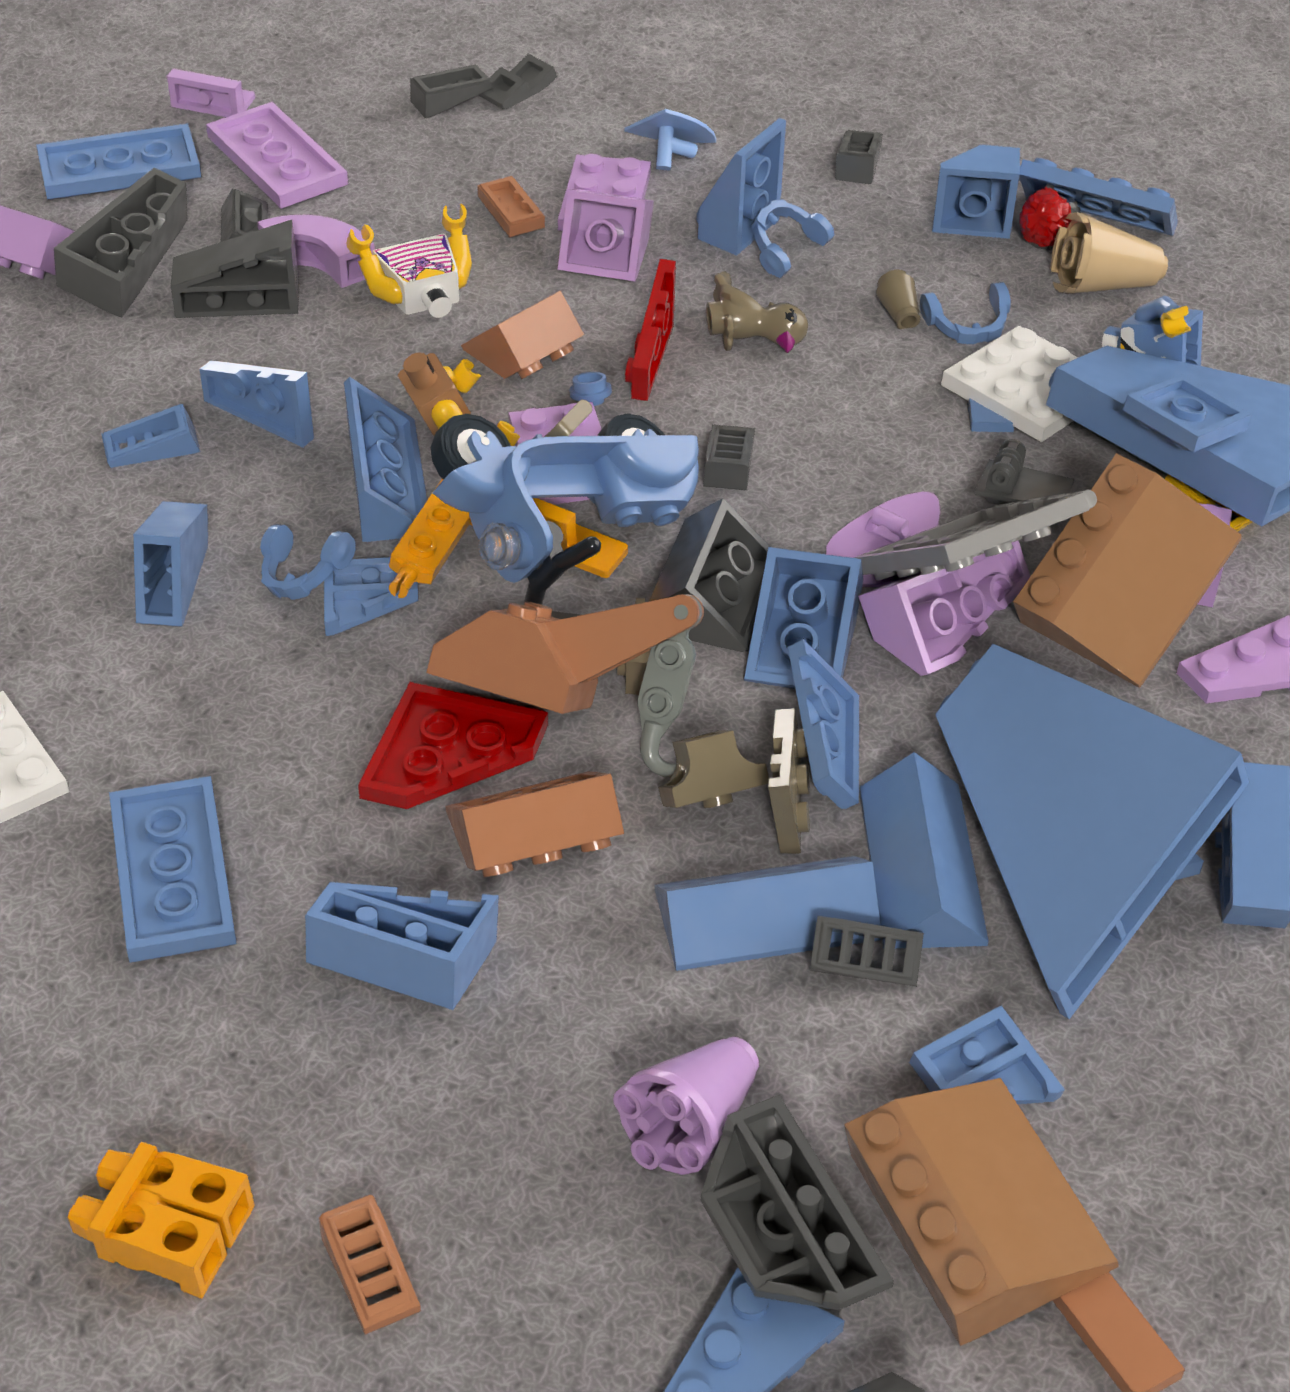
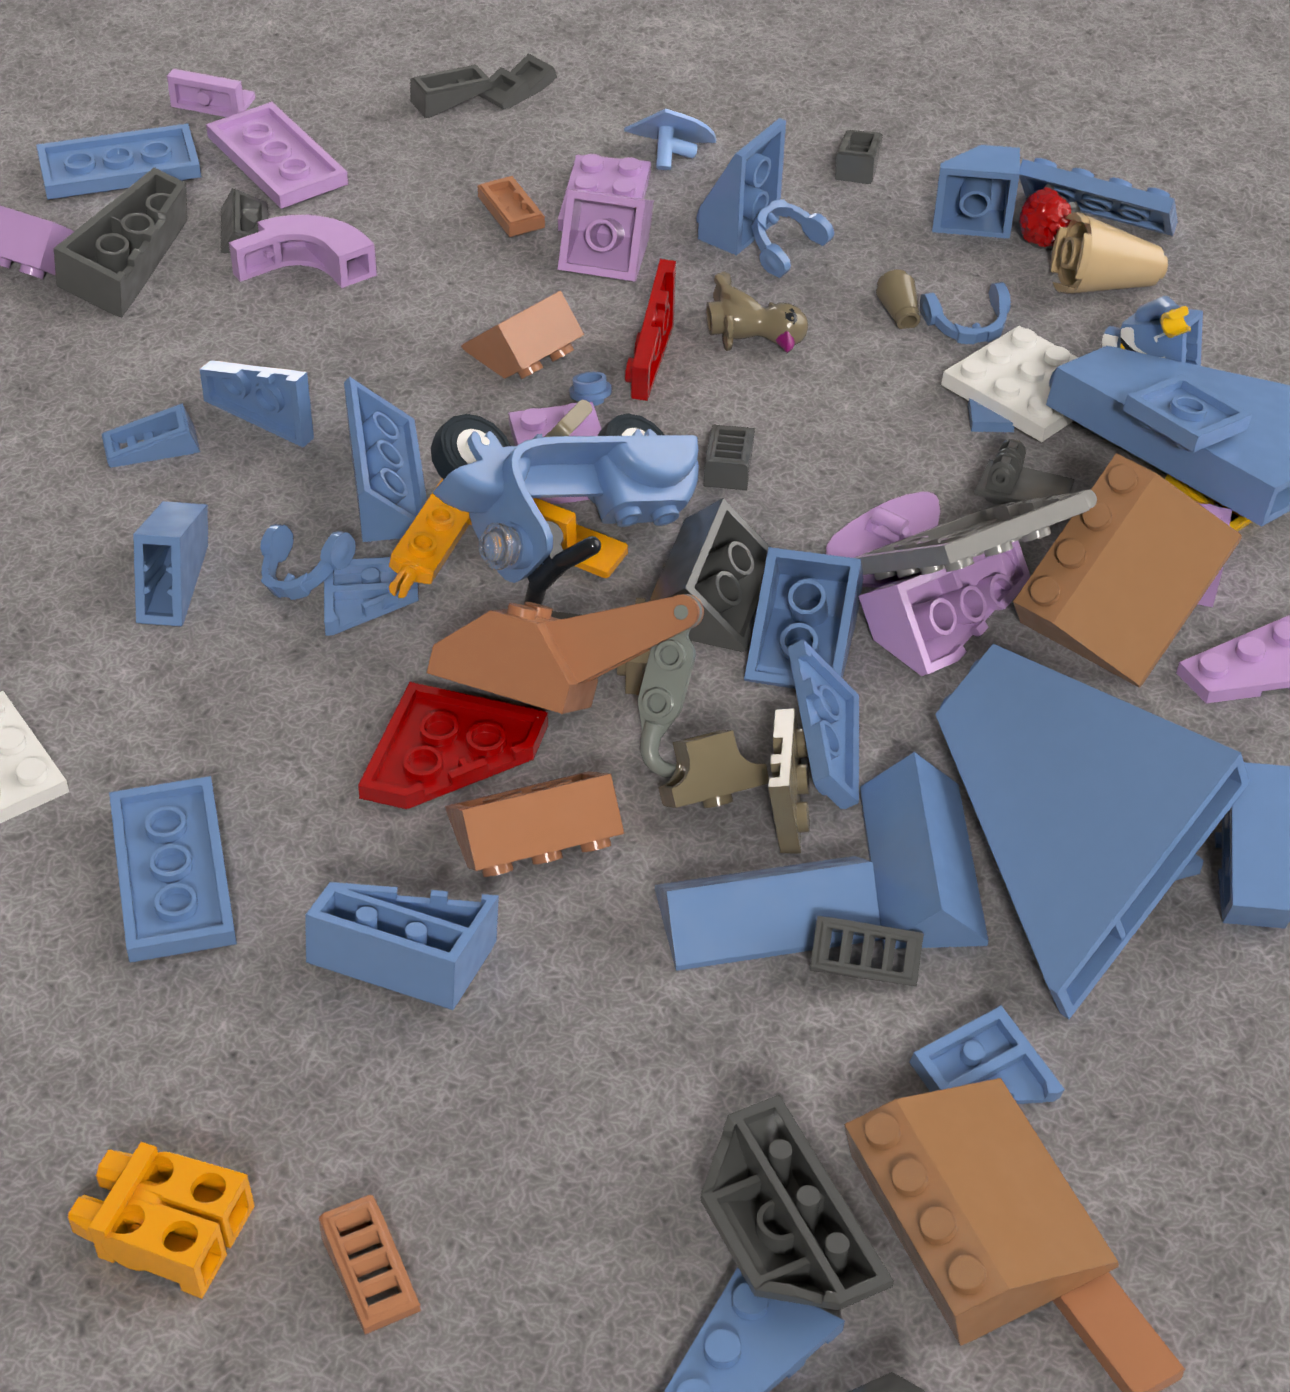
(239, 276): dark grey wedge -> none
(418, 272): torso -> none
(436, 390): medium nougat torso -> none
(683, 1104): lavender cone -> none

